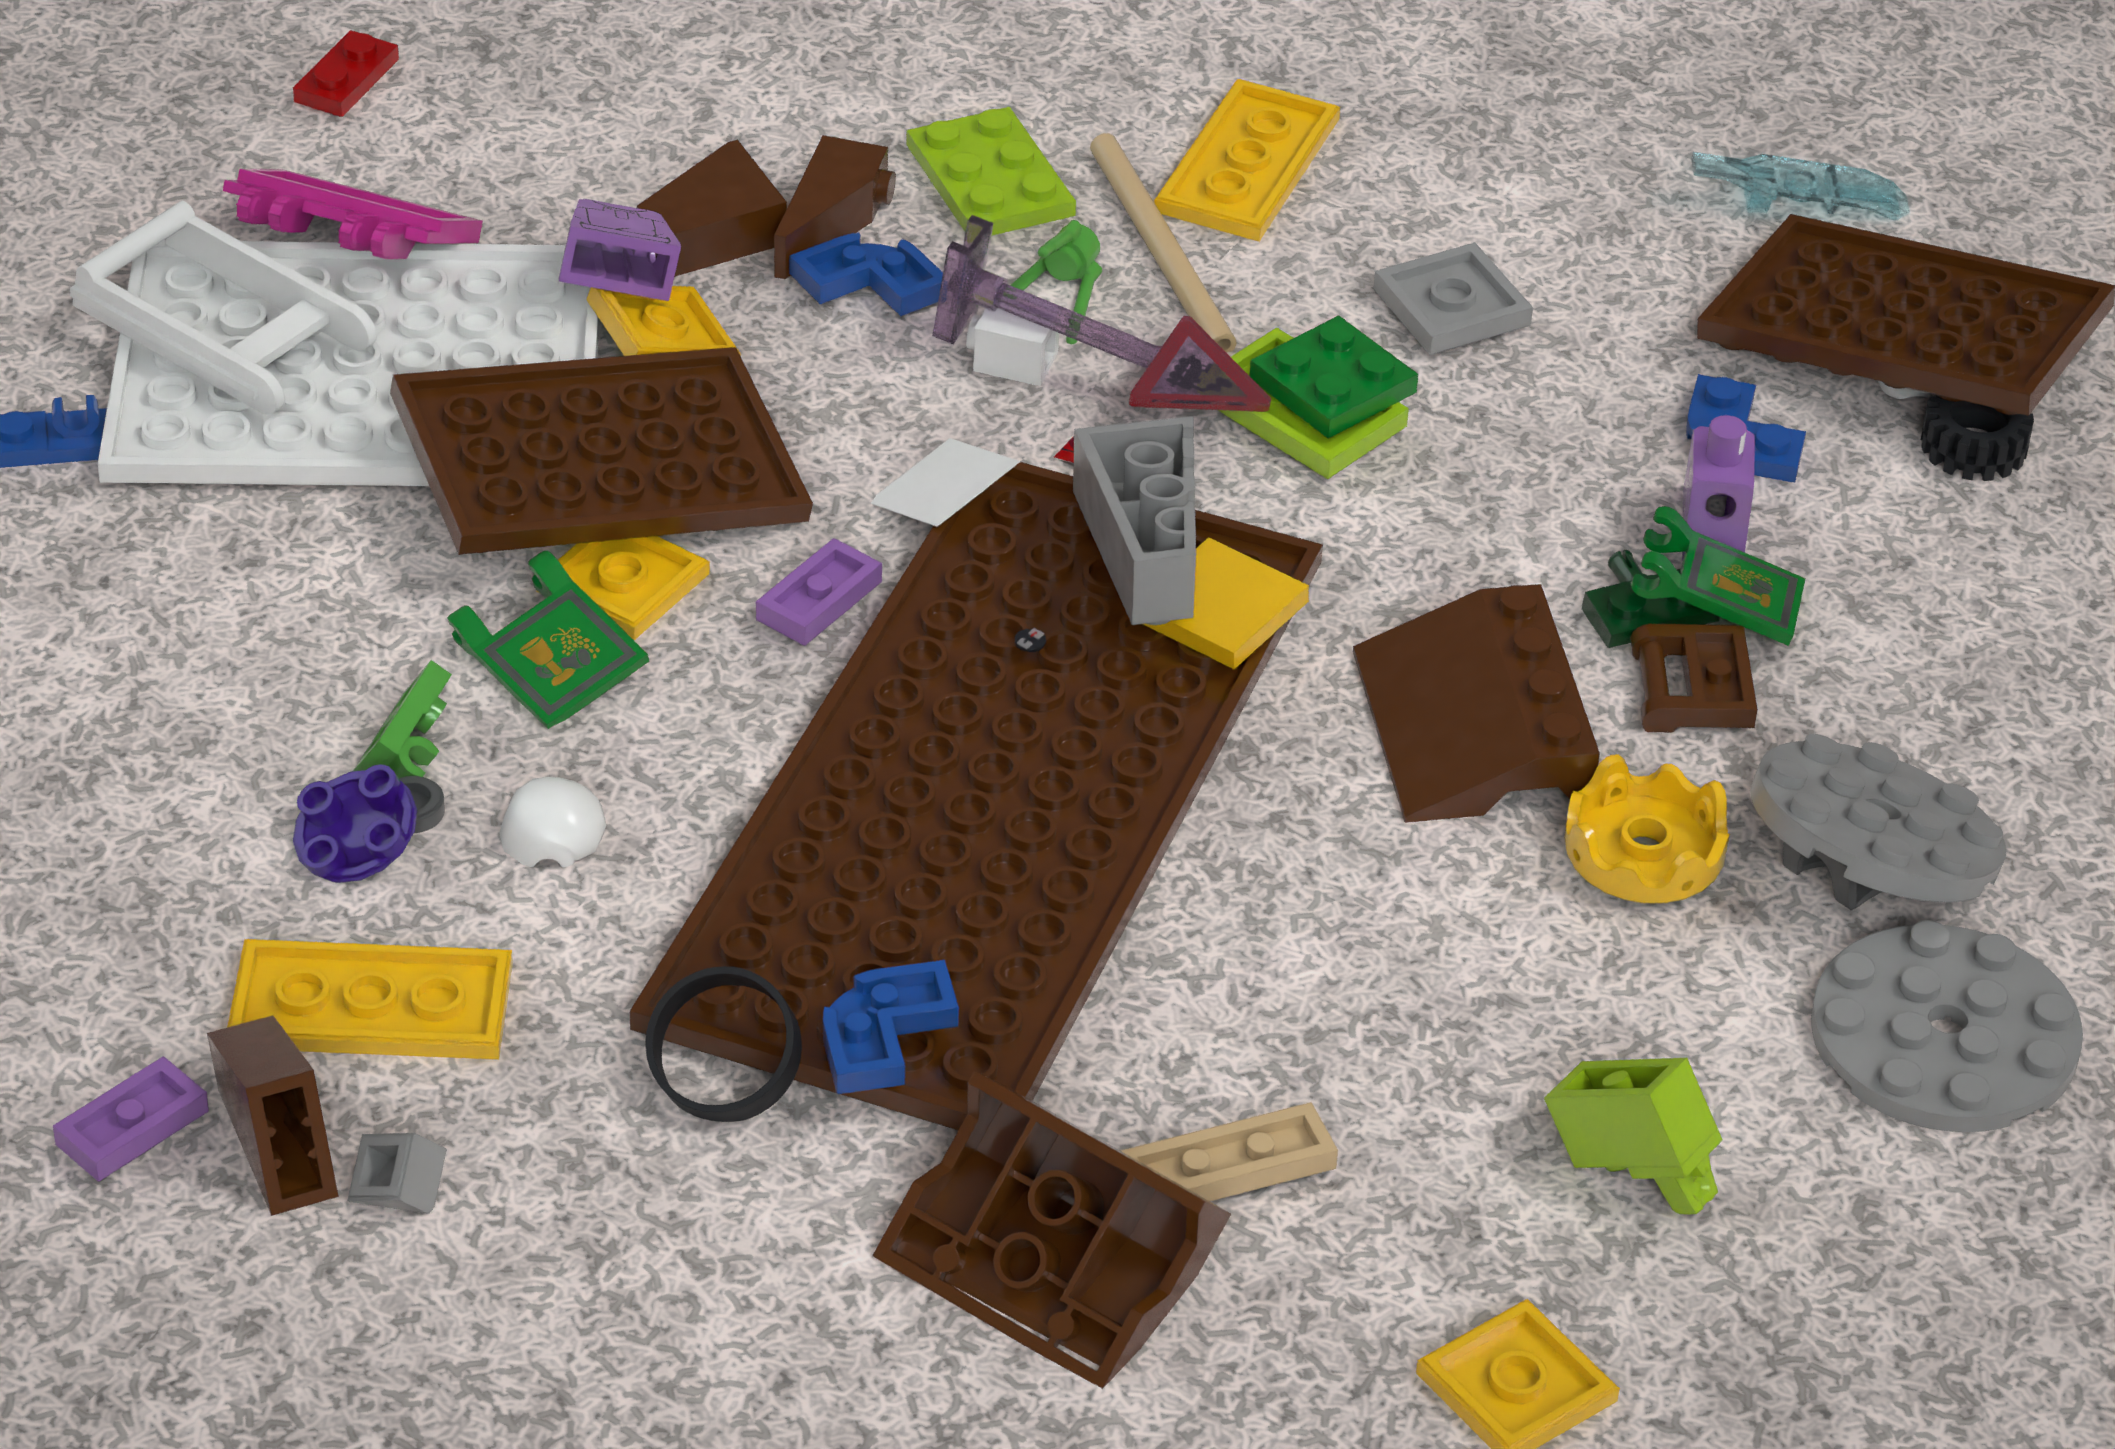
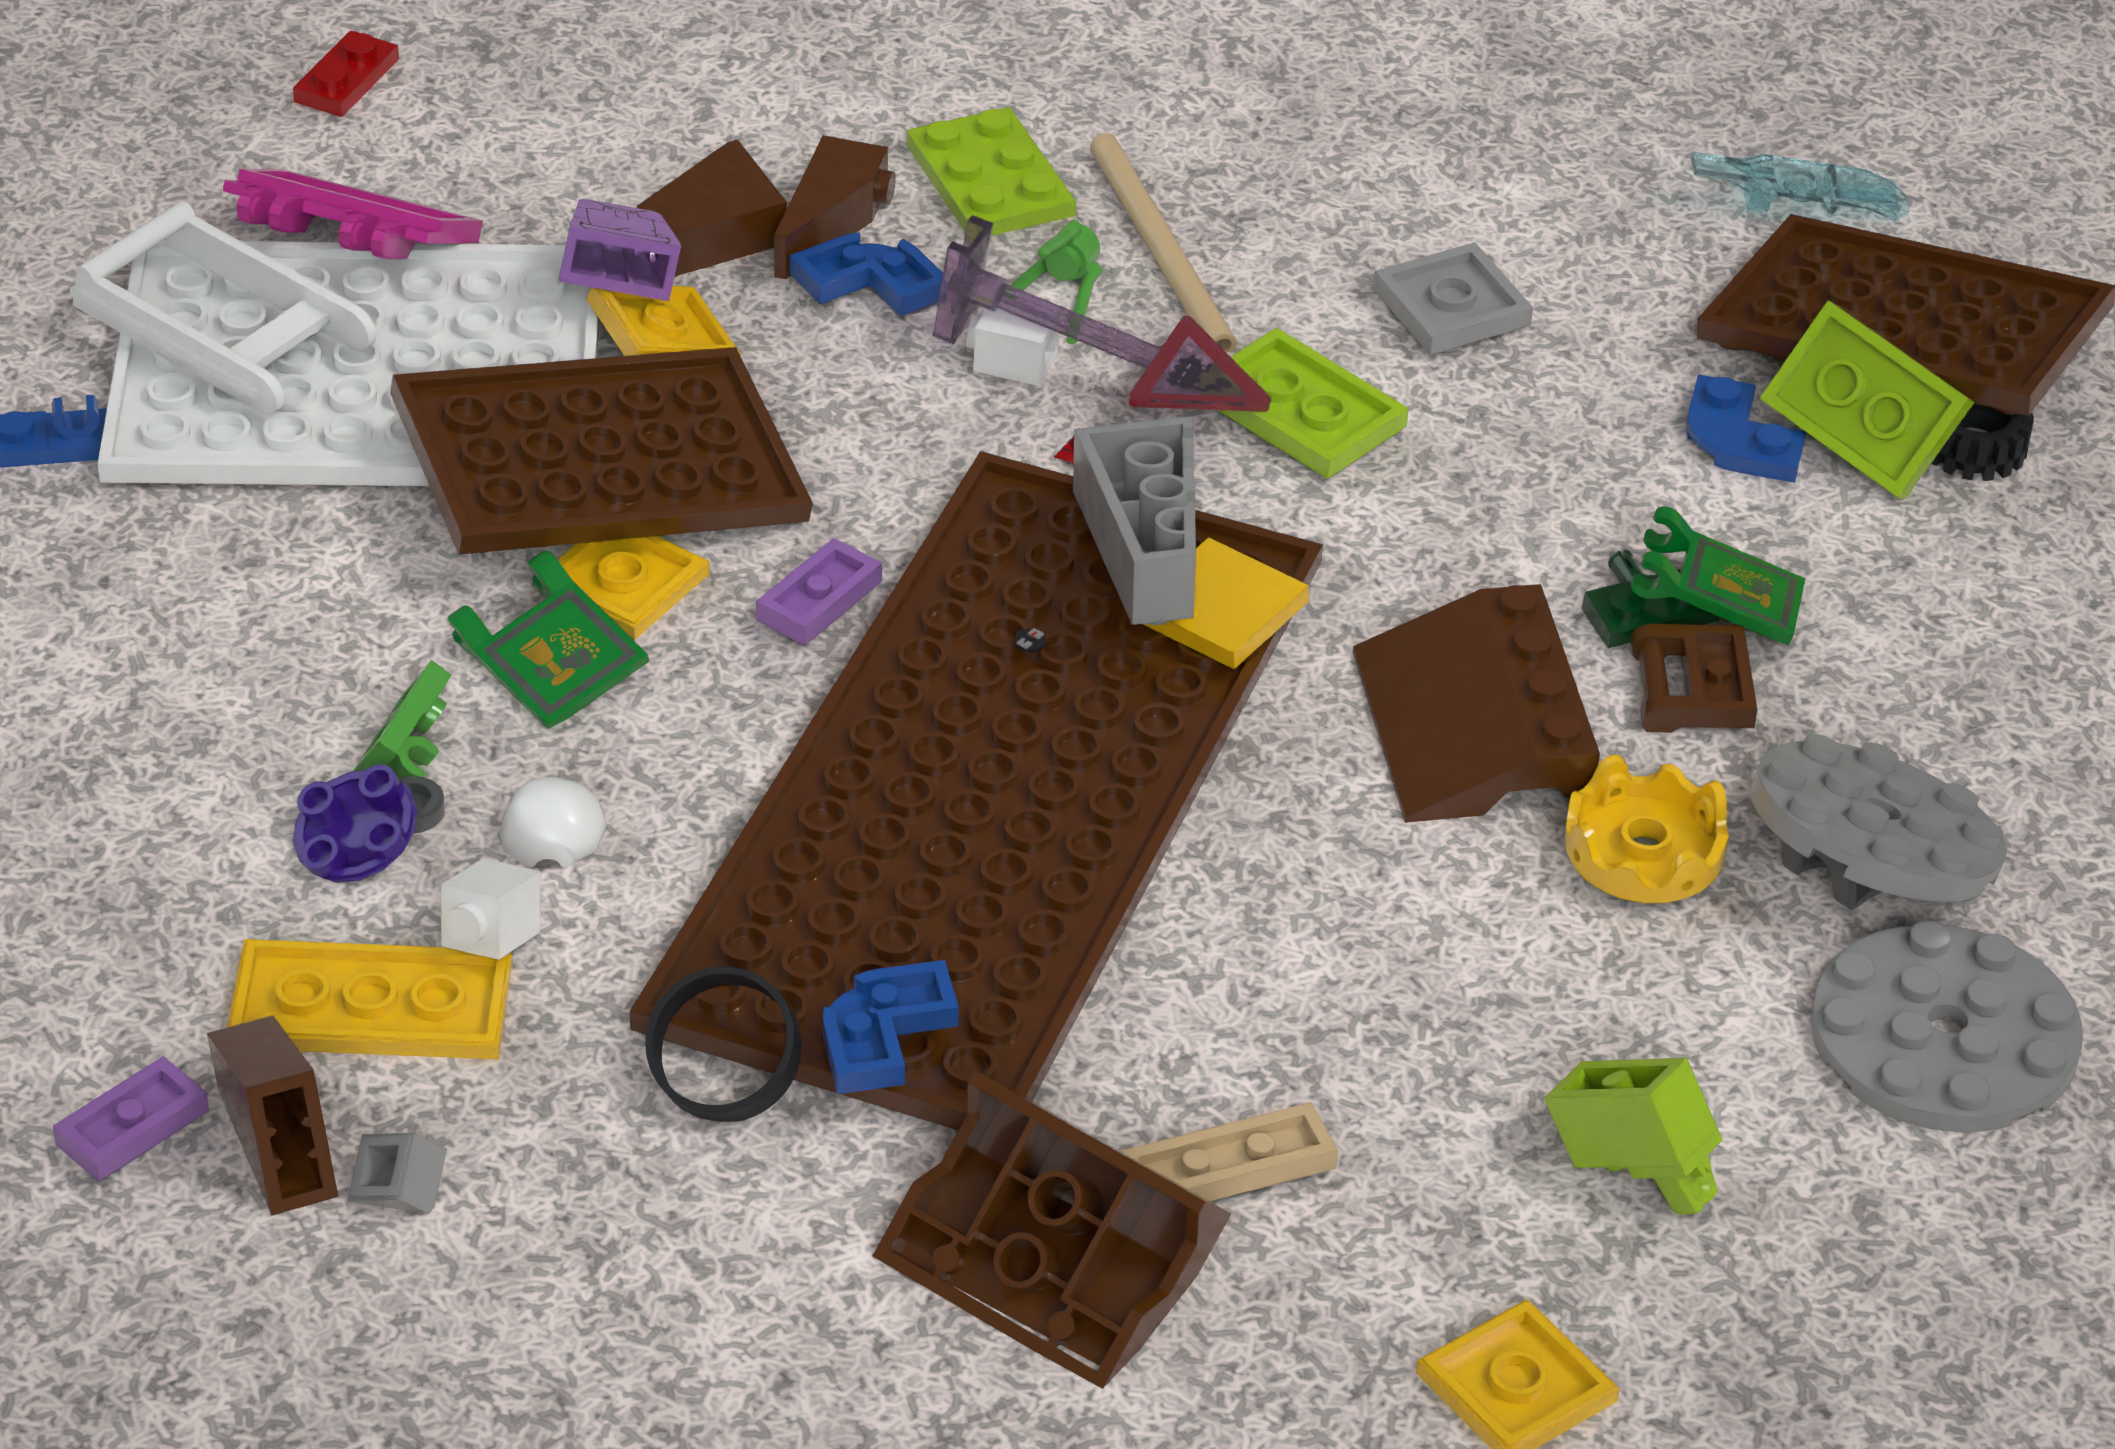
(490, 908): none -> white brick
(944, 482): white sticker -> none
(1247, 159): yellow tile -> none
(1333, 376): green plate -> none
(1720, 465): medium lavender torso -> none
(1866, 400): none -> lime plate

